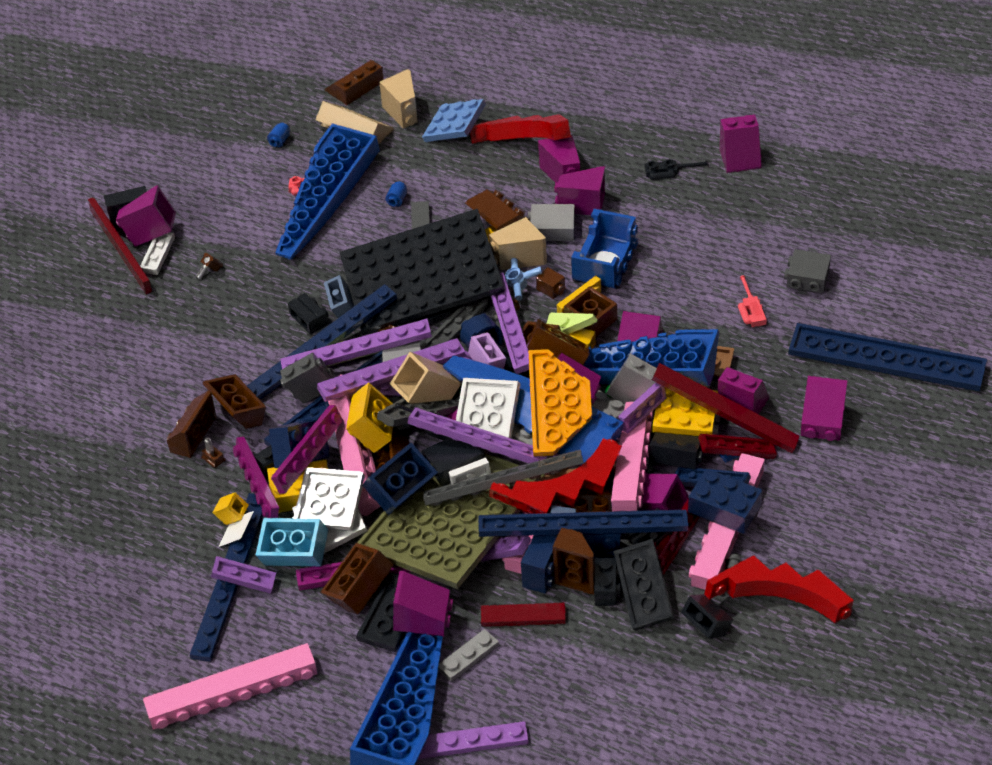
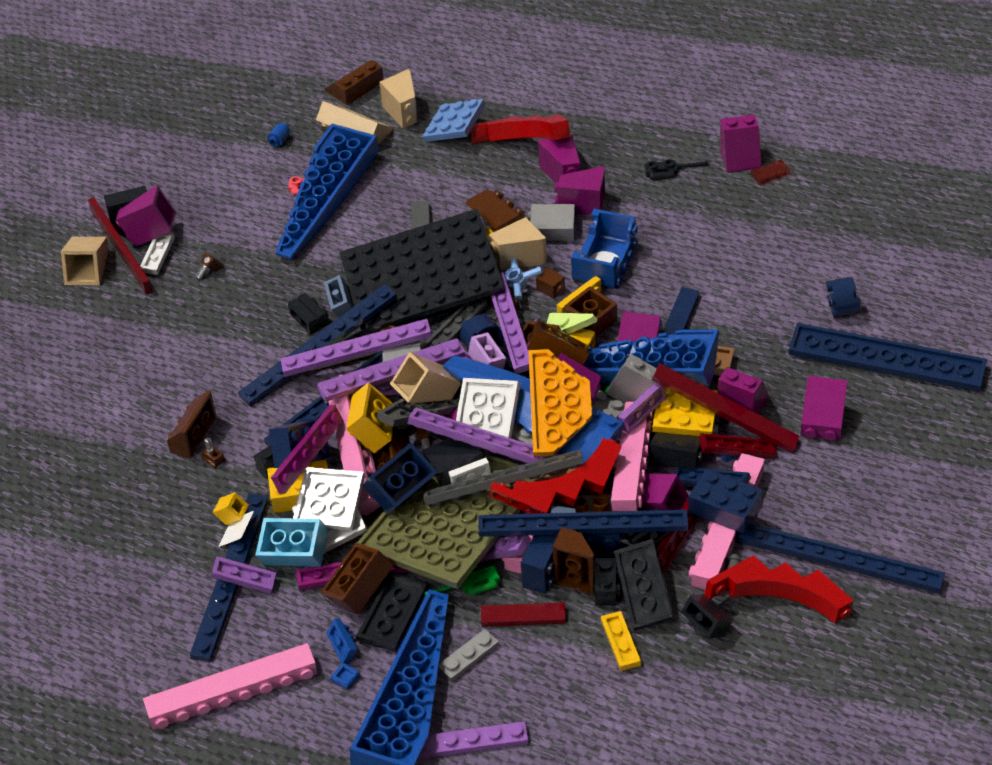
(84, 260): none -> tan slope
(237, 400): reddish brown slope -> none
(256, 479): magenta plate -> none
(304, 375): dark grey brick -> none
(342, 641): none -> blue plate
(345, 676): none -> blue tile
(396, 194): blue brick -> none
(421, 606): magenta slope -> none
(423, 438): none -> reddish brown piece
(477, 582): none -> green piece
(620, 641): none -> yellow plate
(681, 310): none -> dark blue tile
(753, 306): coral piece -> none
(770, 172): none -> clear red tile
(808, 271): dark grey brick -> none
(842, 297): none -> dark blue brick
(842, 557): none -> dark blue plate

